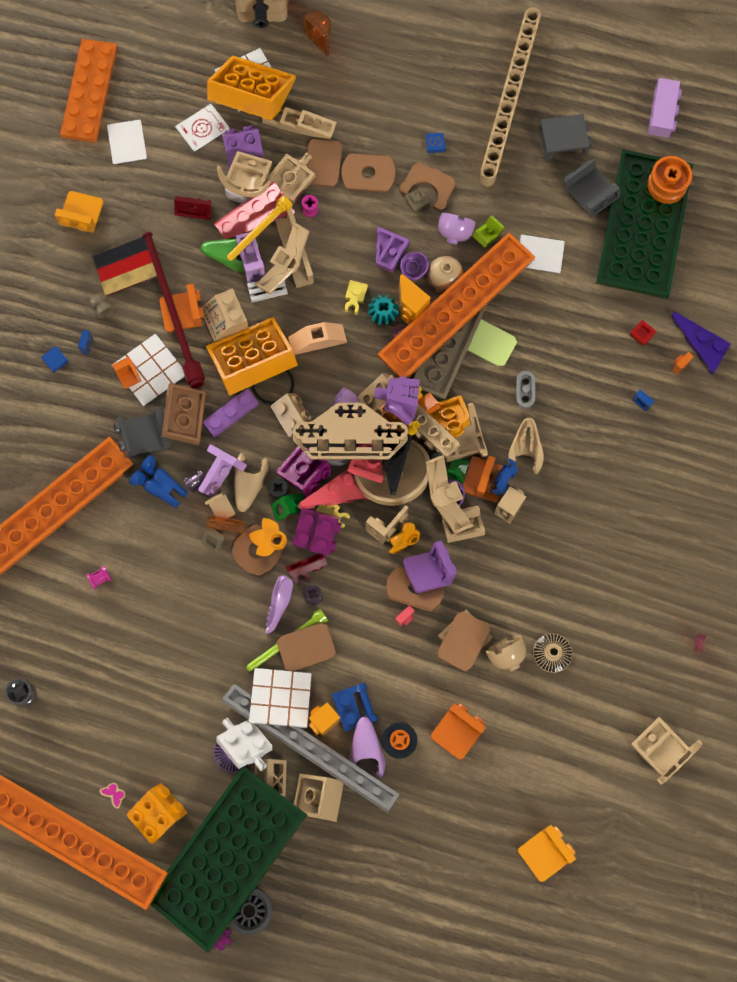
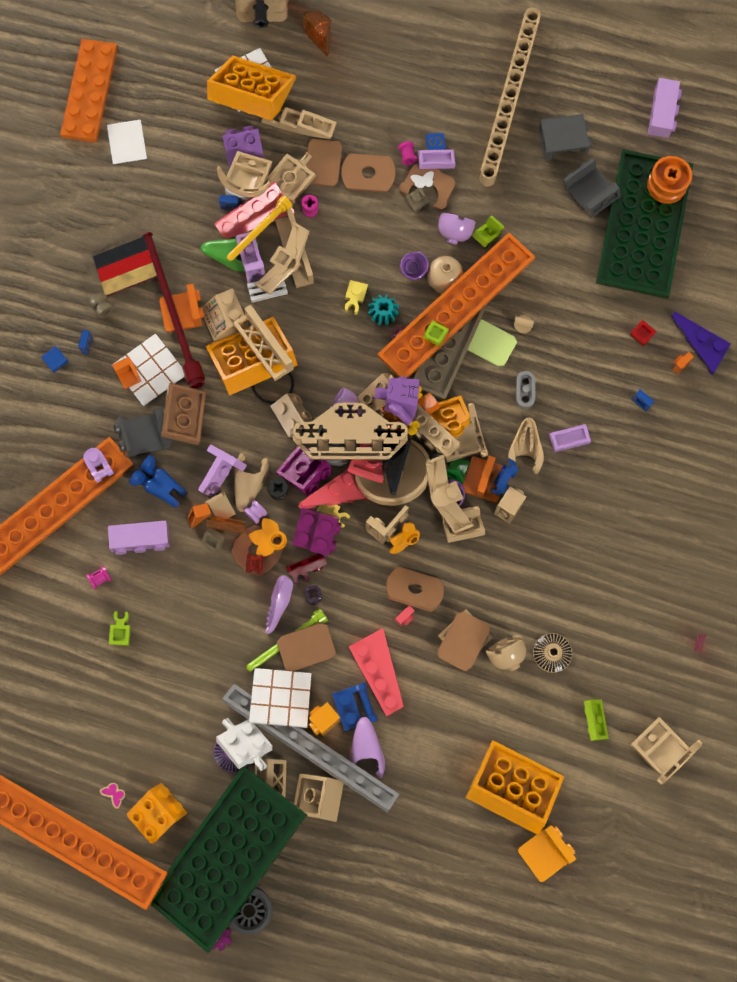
(20, 692): dark grey wheel -> none
(80, 211): light orange bracket -> none
(94, 458): none -> lavender plate
(120, 632): none -> lime plate
(138, 537): none -> lavender brick
(188, 481): clear purple bush -> none
(192, 208): dark red plate -> none
(198, 514): none -> orange piece
(202, 127): white sticker -> none
(228, 202): none -> blue tile
(230, 413): medium lavender plate -> none
(254, 563): none -> clear red wheel
(255, 512): none -> lavender wheel
(267, 337): none -> tan fence
(289, 504): green bracket -> none
(317, 337): light nougat slope -> none
(377, 667): none -> coral wing
(390, 249): medium lavender wing -> none
(403, 736): black wheel -> none
(407, 153): none -> dark pink bush
(411, 300): light orange slope -> none
(423, 181): none -> white sticker
(430, 569): medium lavender bracket -> none
(435, 333): none -> lime tile
(436, 159): none -> lavender tile
(458, 731): orange bracket -> none
(515, 787): none -> light orange slope
(523, 324): none -> tan plate
(547, 253): white sticker -> none
(570, 438): none -> lavender tile
(596, 720): none -> lime plate

